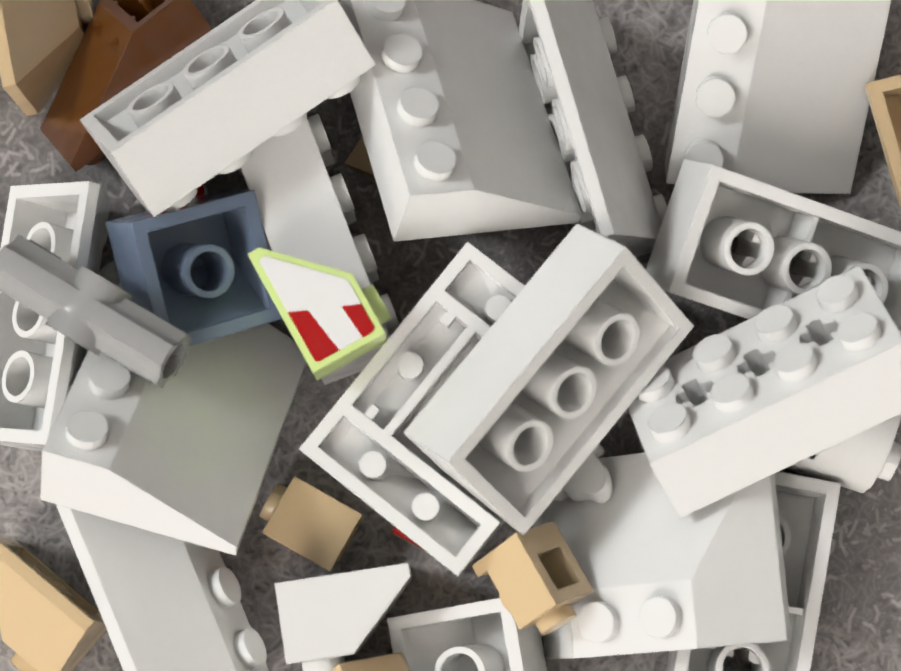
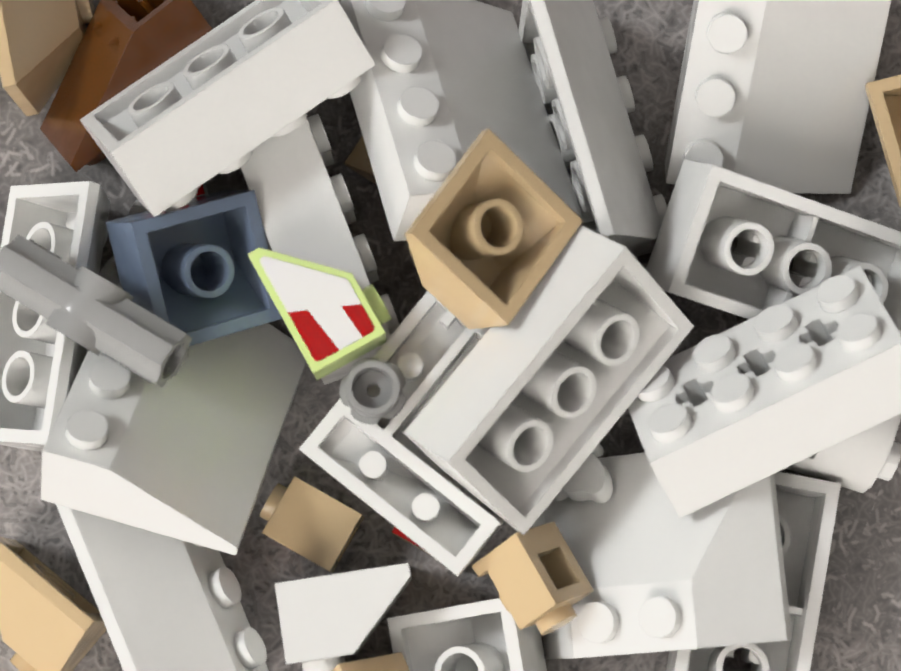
(373, 372): none -> light grey plate
(489, 235): none -> tan slope

